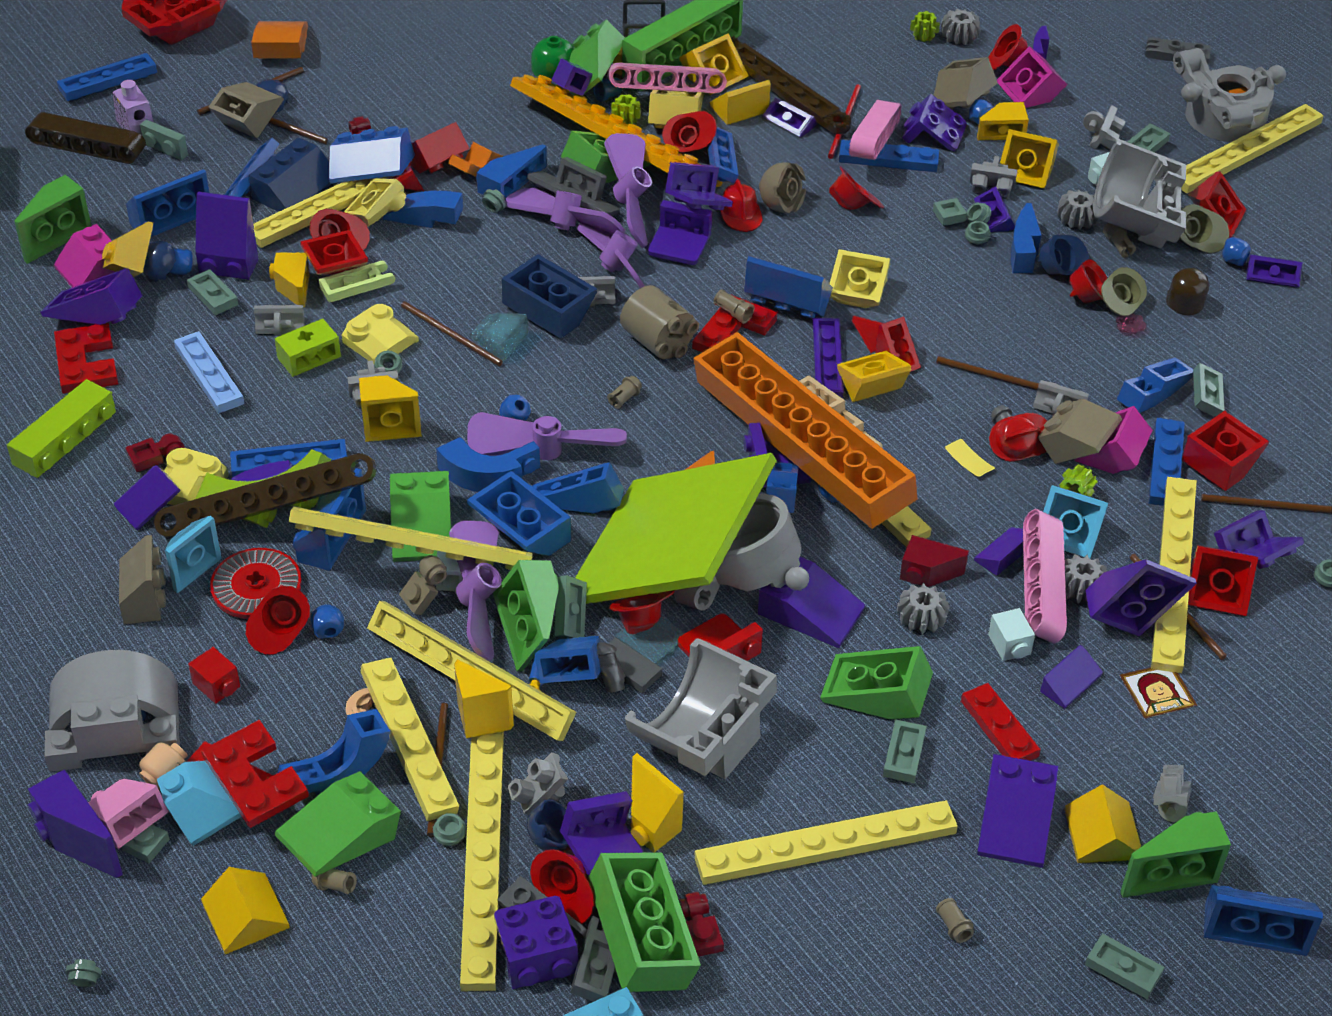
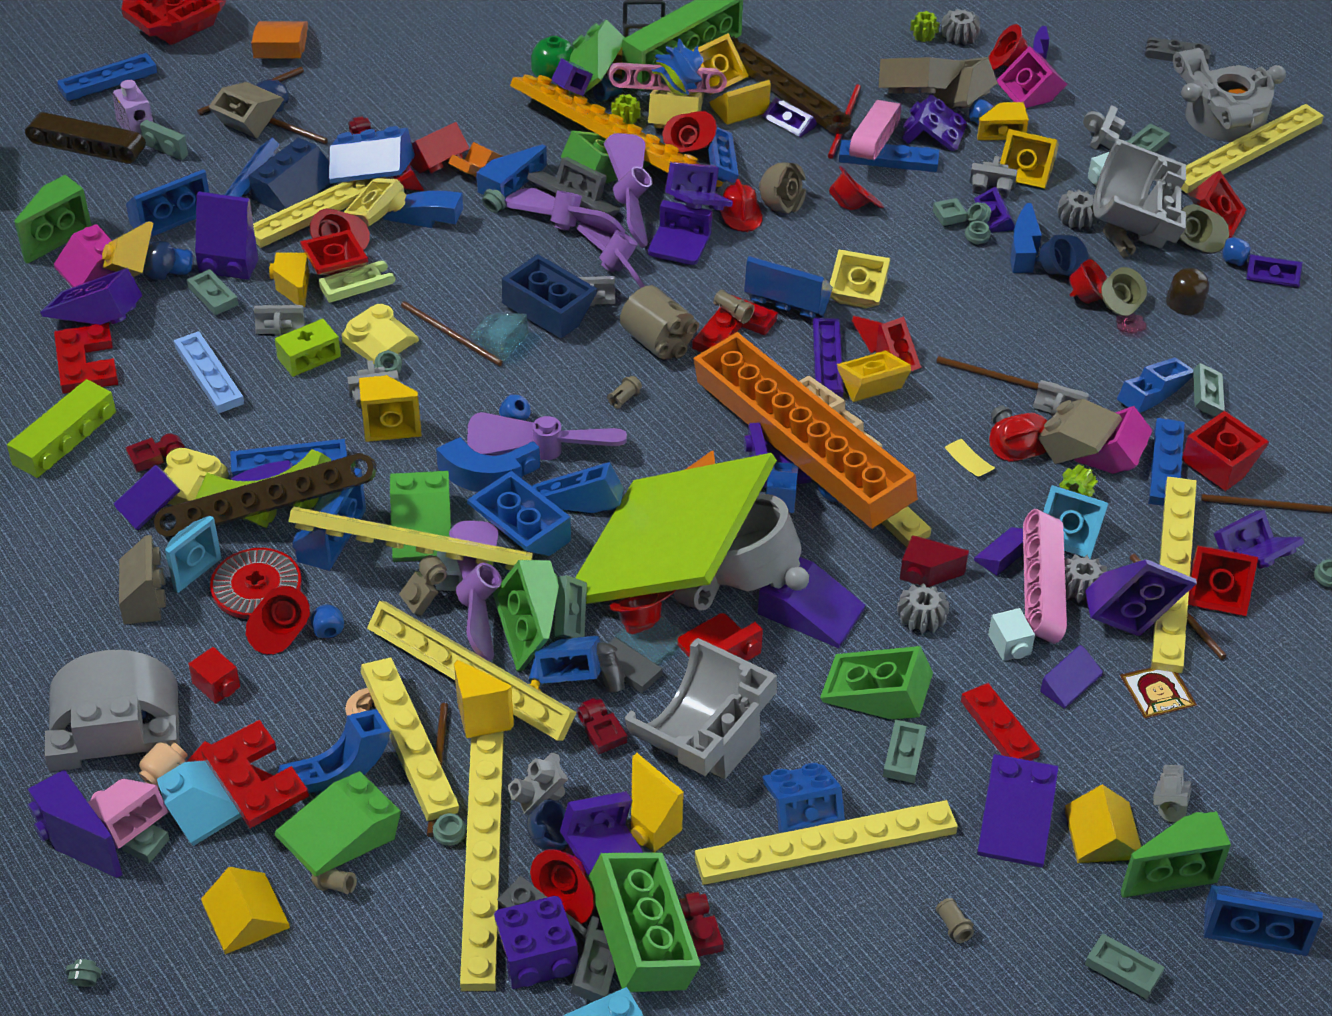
(601, 727): none -> dark red plate
(679, 68): none -> blue hair
(805, 797): none -> blue bracket
(917, 74): none -> dark tan slope

